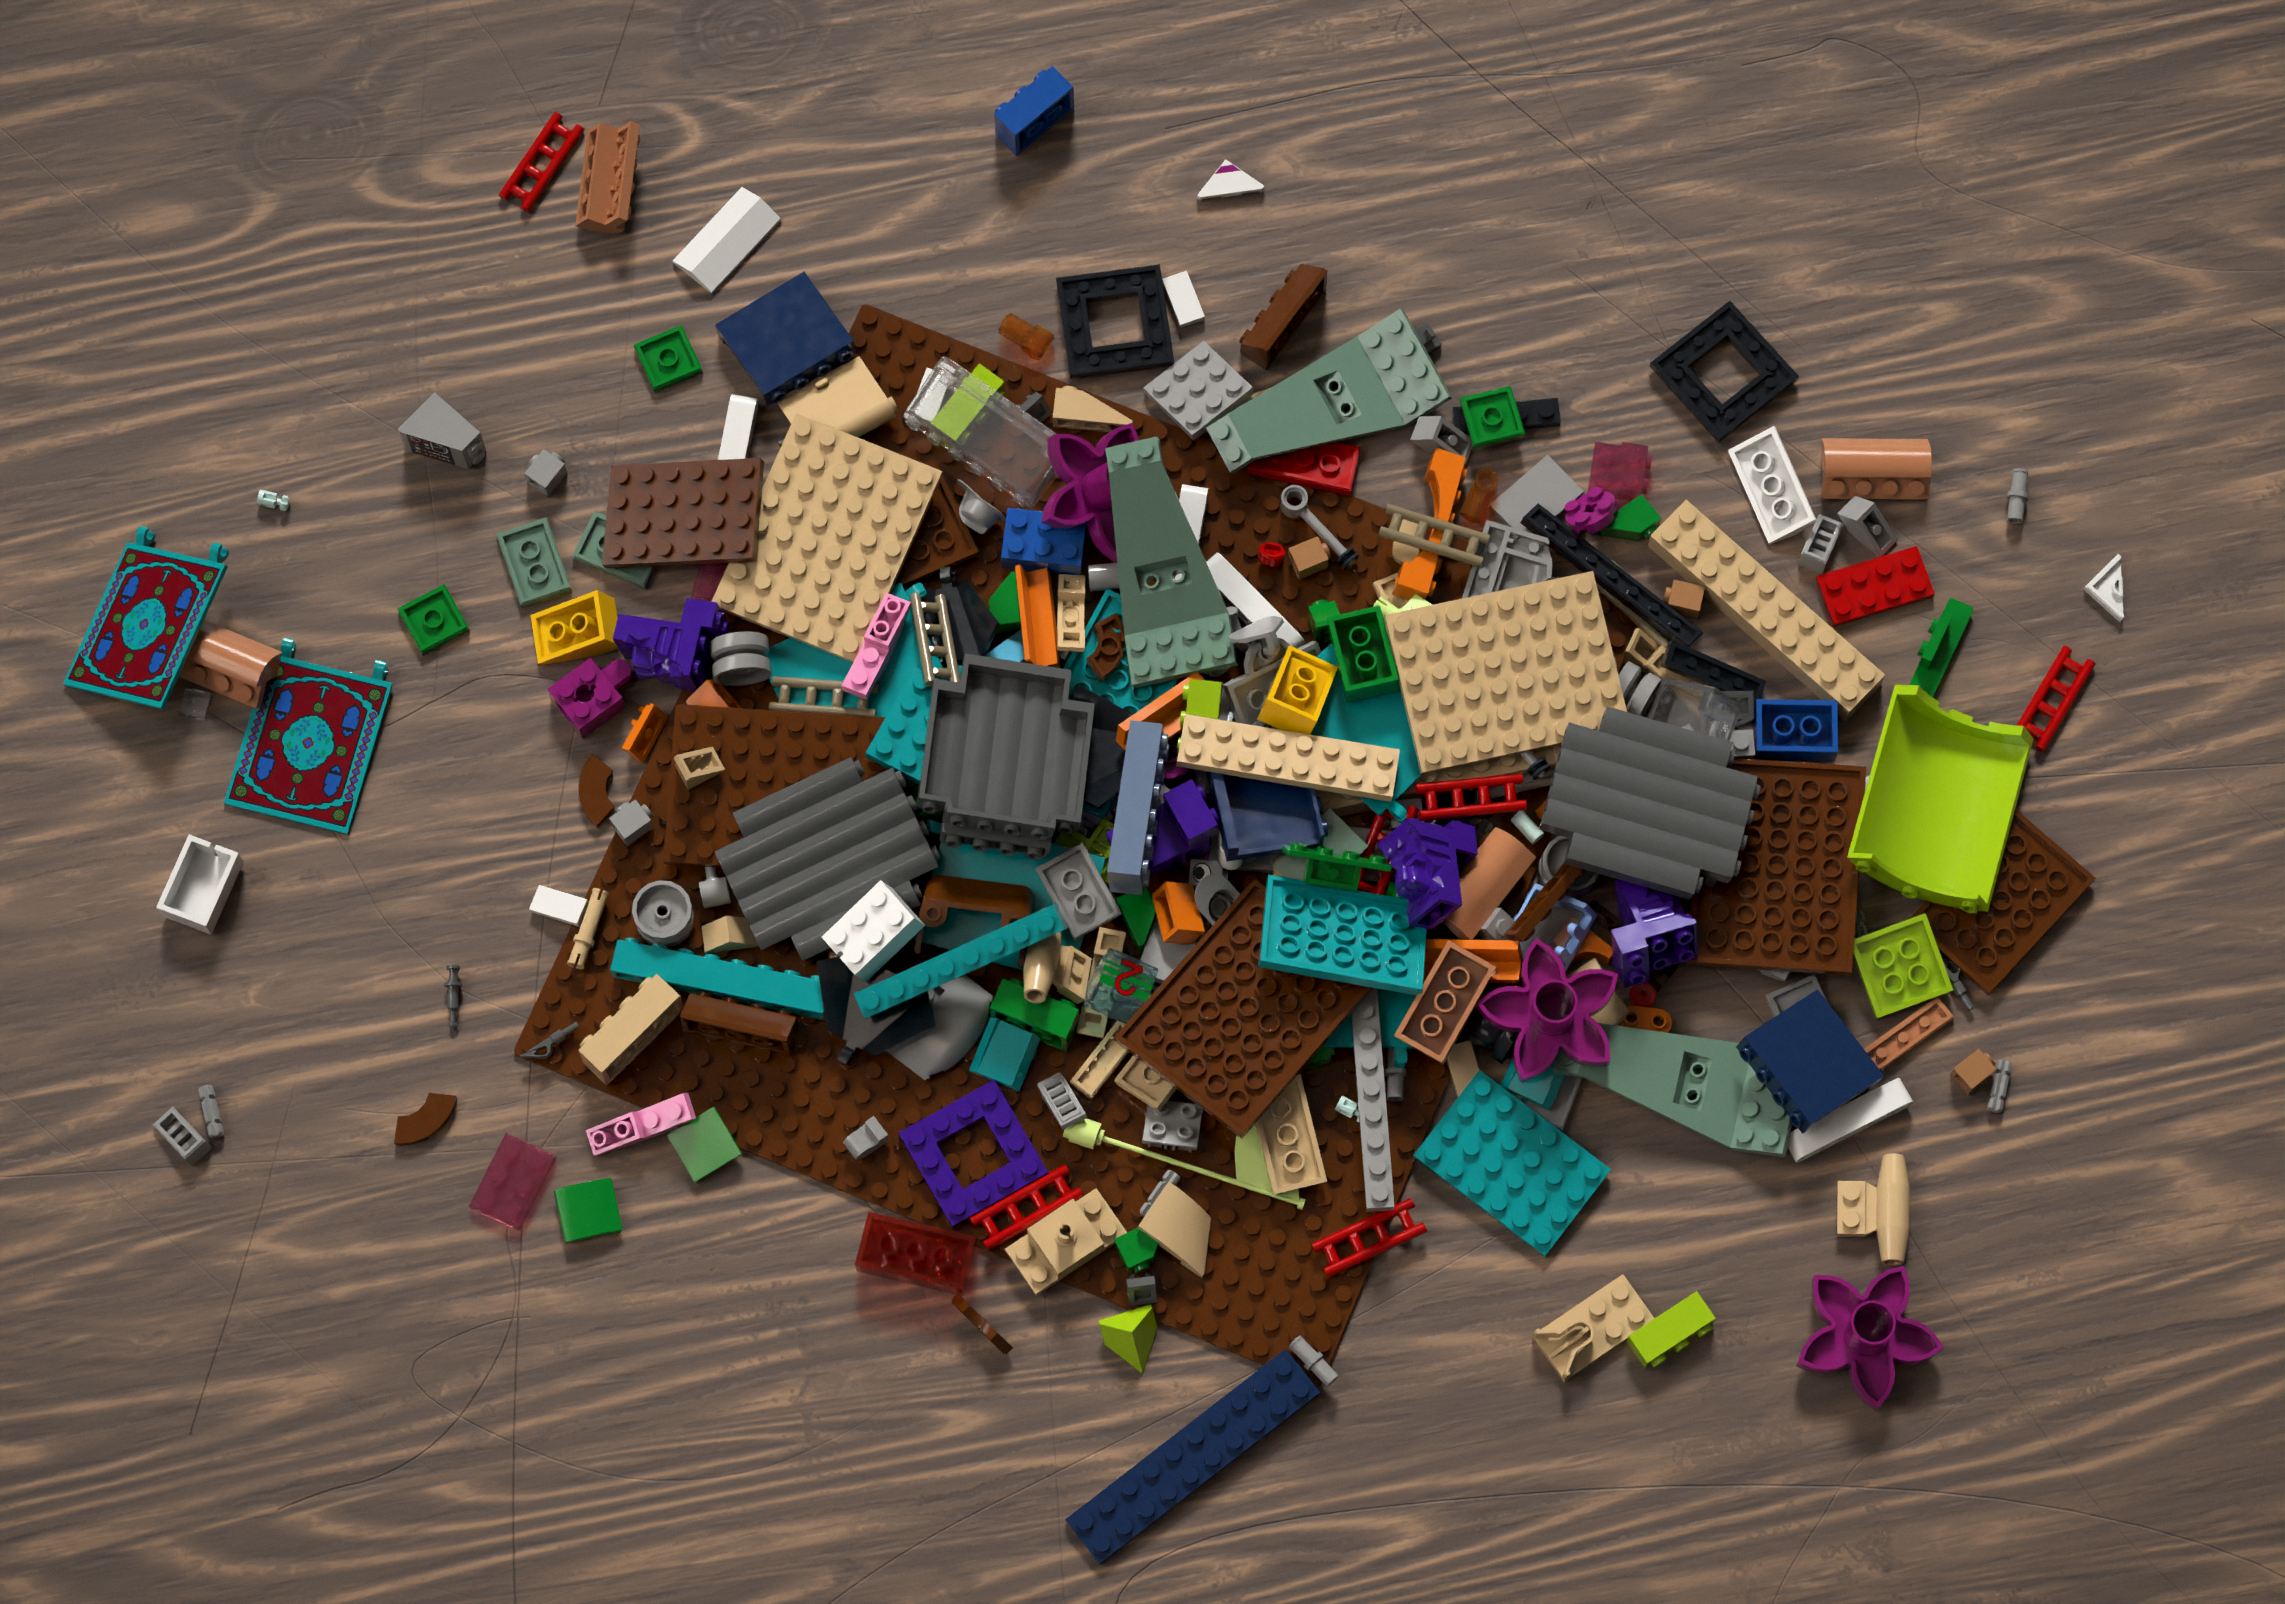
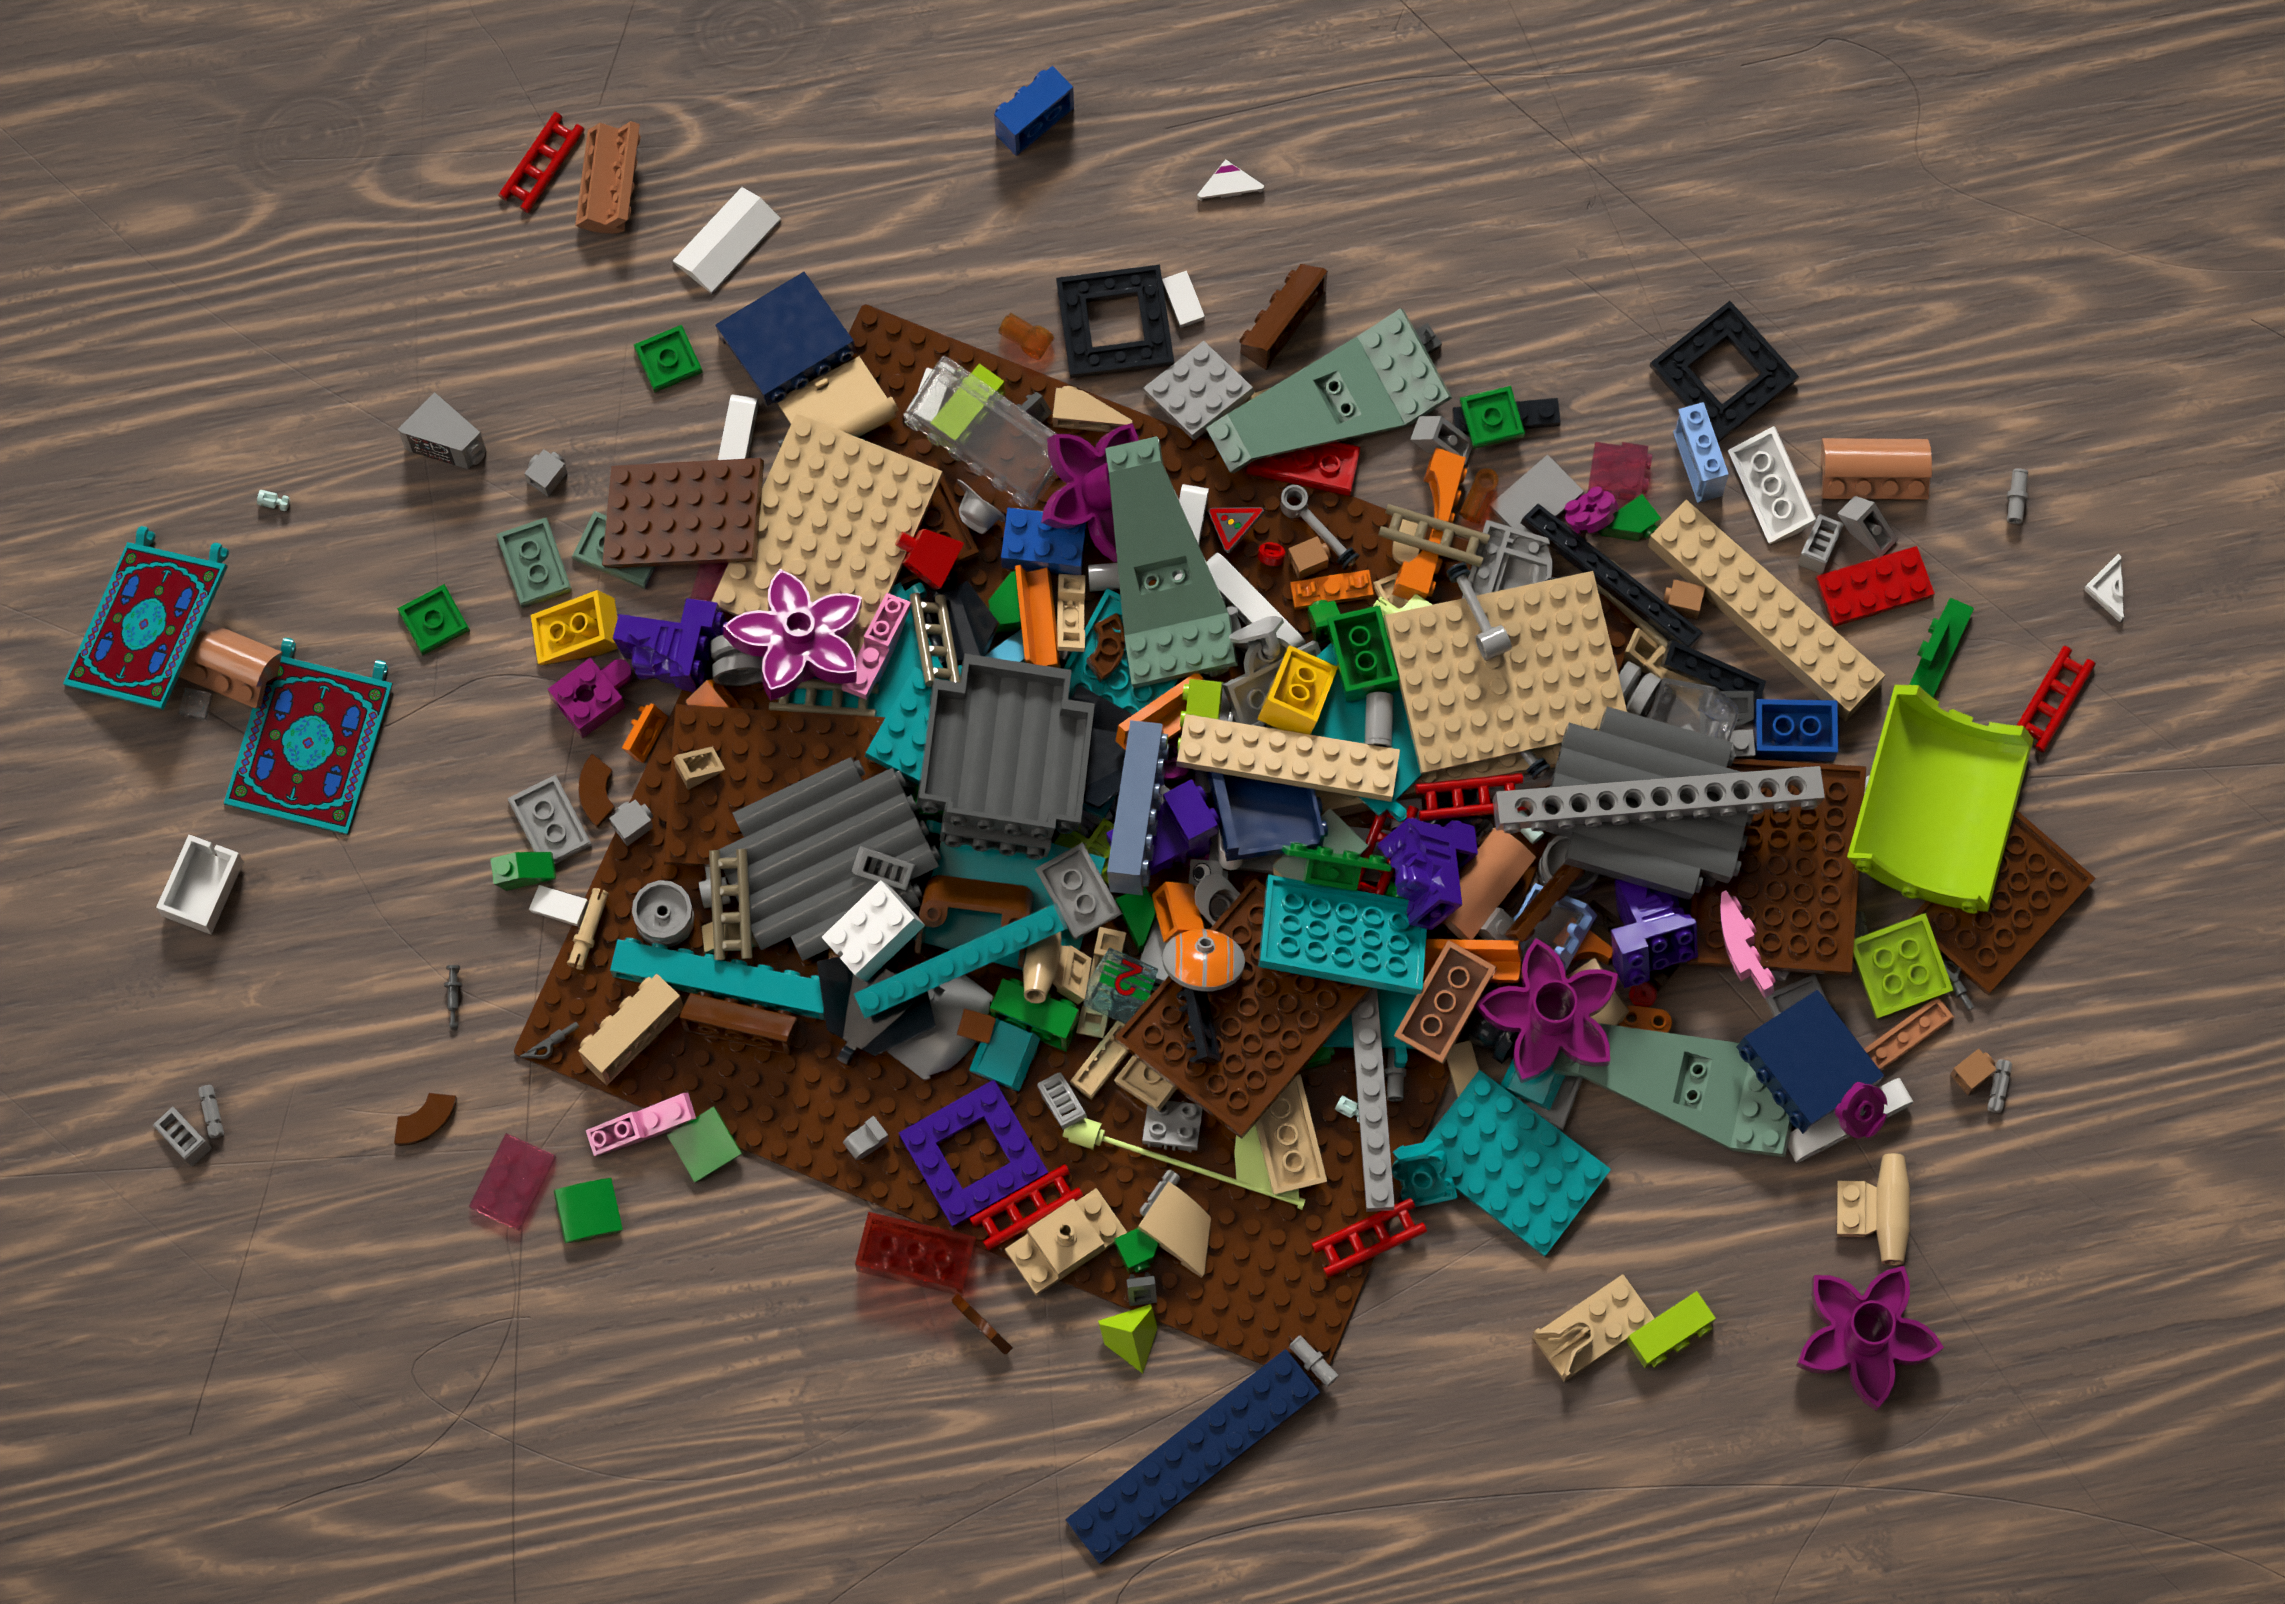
(522, 869): none -> green slope
(549, 819): none -> light grey tile
(740, 890): none -> dark tan bar
(798, 636): none -> magenta plant
(860, 862): none -> light grey slope
(929, 555): none -> red torso
(976, 1026): none -> dark orange slope
(1201, 1026): none -> black plate
(1203, 960): none -> dish
(1234, 523): none -> piece
(1332, 588): none -> orange plate
(1379, 719): none -> light grey pin
(1424, 1173): none -> teal slope
(1492, 640): none -> light grey piece
(1700, 453): none -> light blue window
(1738, 936): none -> bright pink slope
(1806, 779): none -> light grey brick
(1850, 1108): none -> magenta plate

